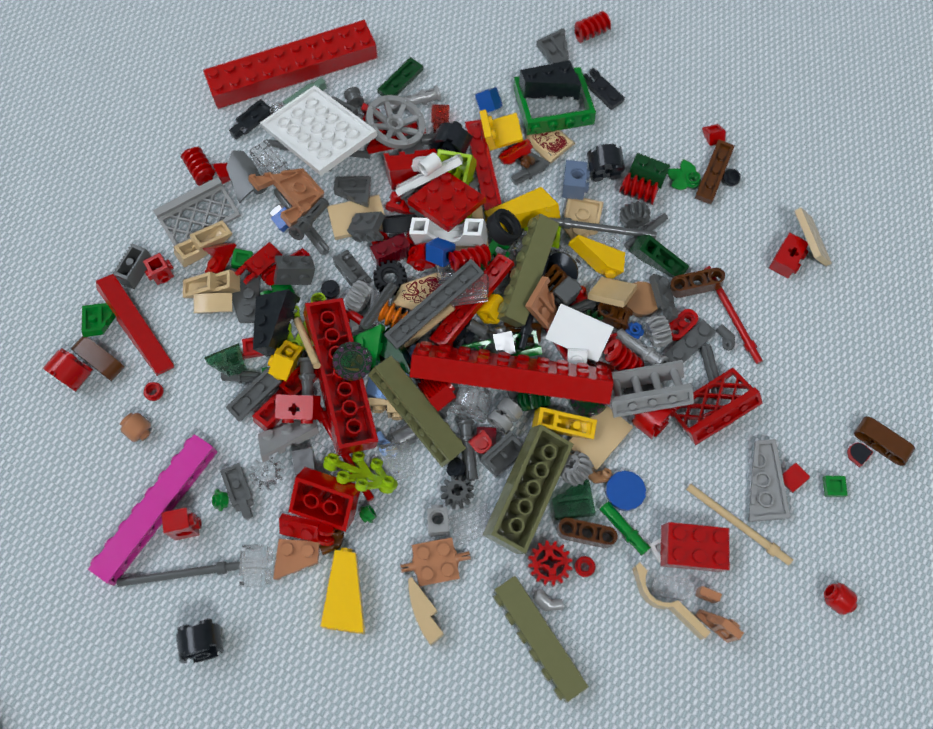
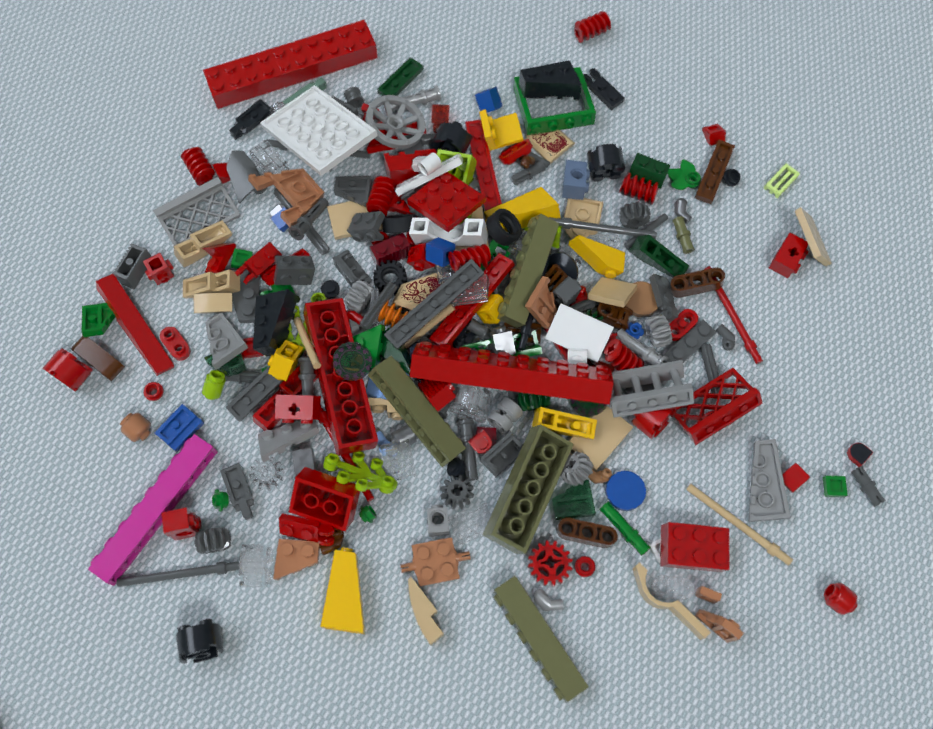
(174, 342): none -> red plate
(179, 428): none -> blue plate
(212, 540): none -> dark grey gear
(213, 384): none -> lime brick
(223, 340): none -> light grey wing
(380, 195): none -> red piece
(554, 47): dark grey wing -> none
(680, 209): none -> flat silver arm
(683, 235): none -> olive pin
(774, 189): none -> yellowish green tile
(868, 486): none -> dark grey pin
(884, 441): reddish brown beam -> none

